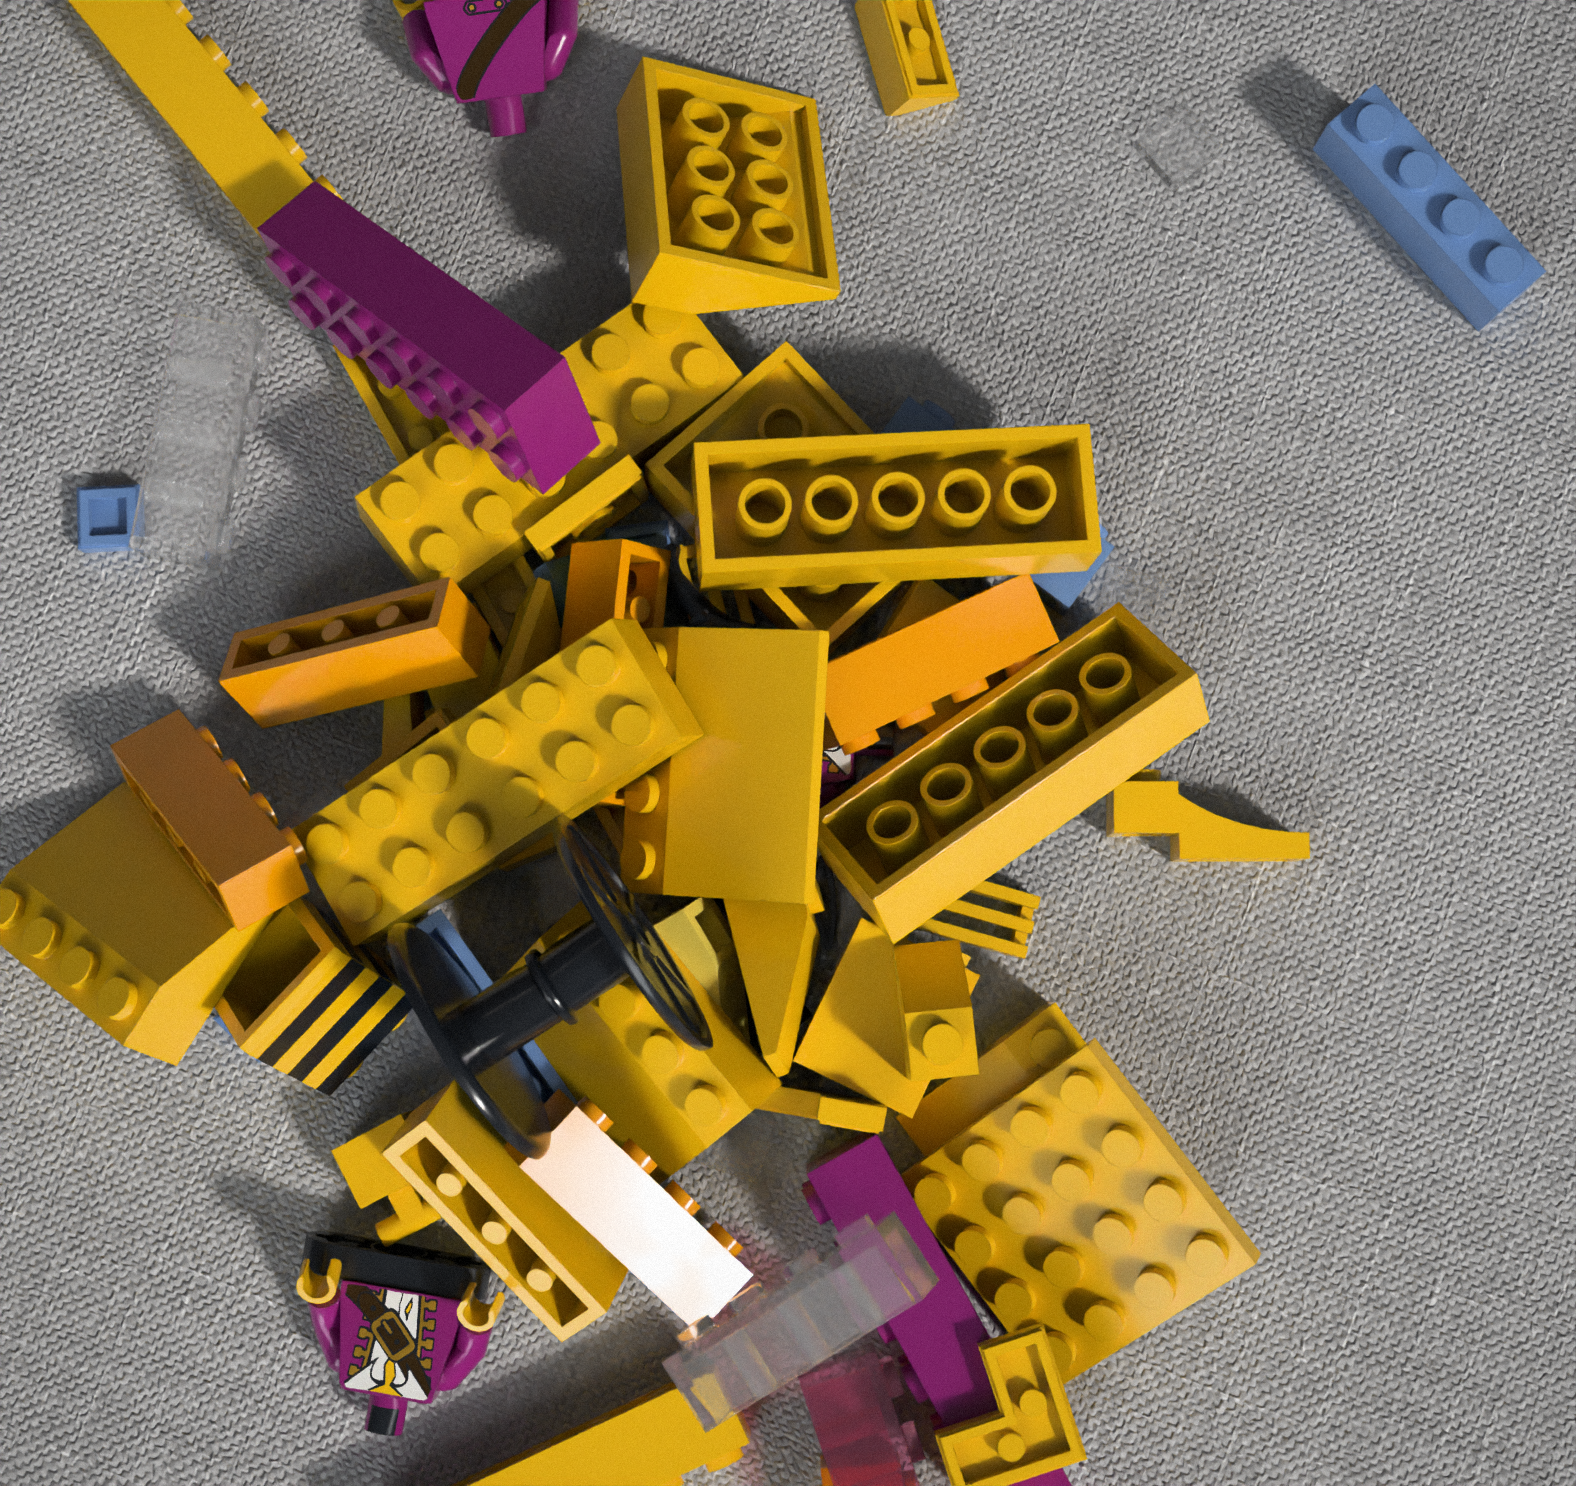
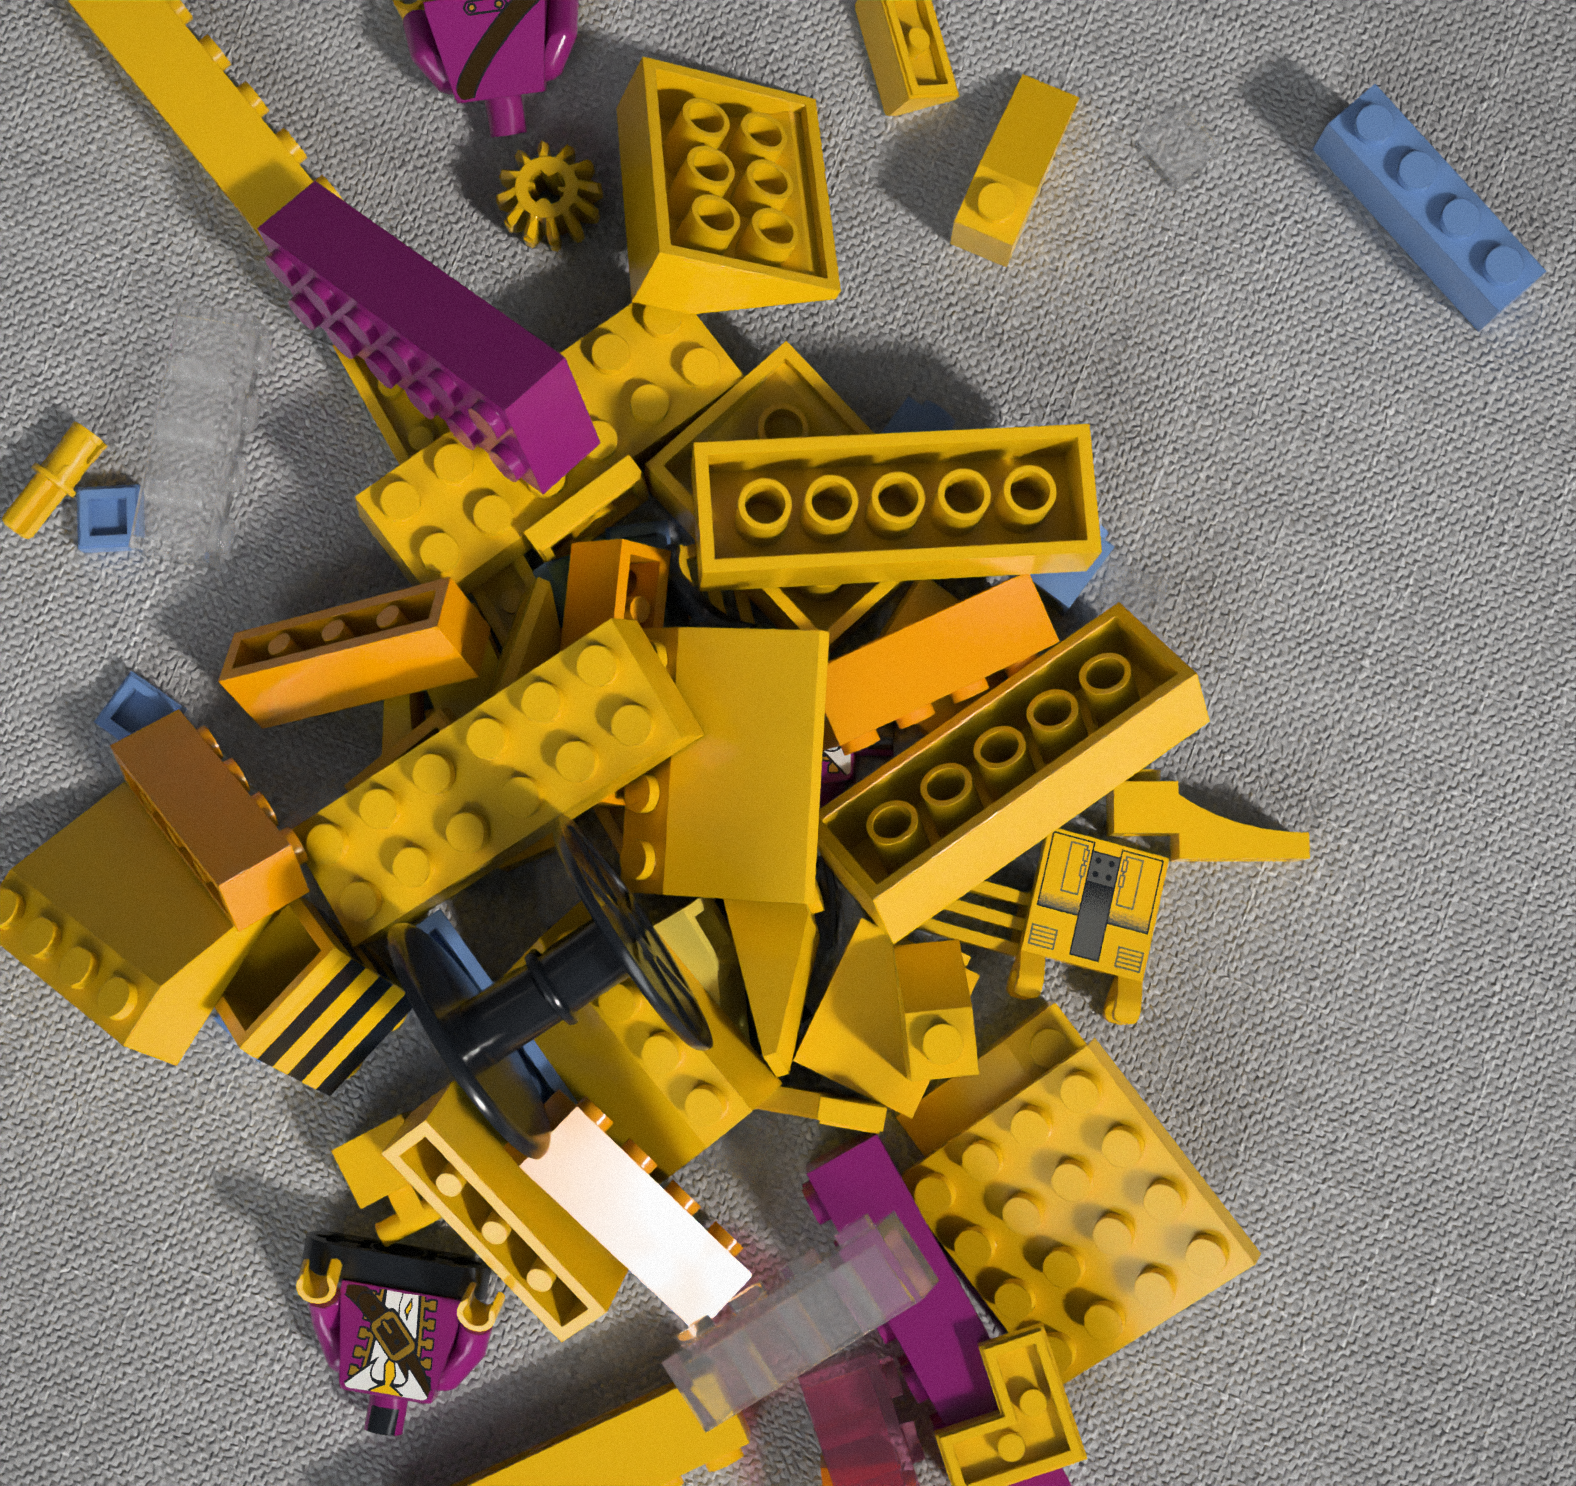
(53, 480): none -> yellow axle
(135, 707): none -> medium blue tile
(561, 178): none -> yellow gear
(1013, 170): none -> yellow slope
(1091, 910): none -> yellow flag

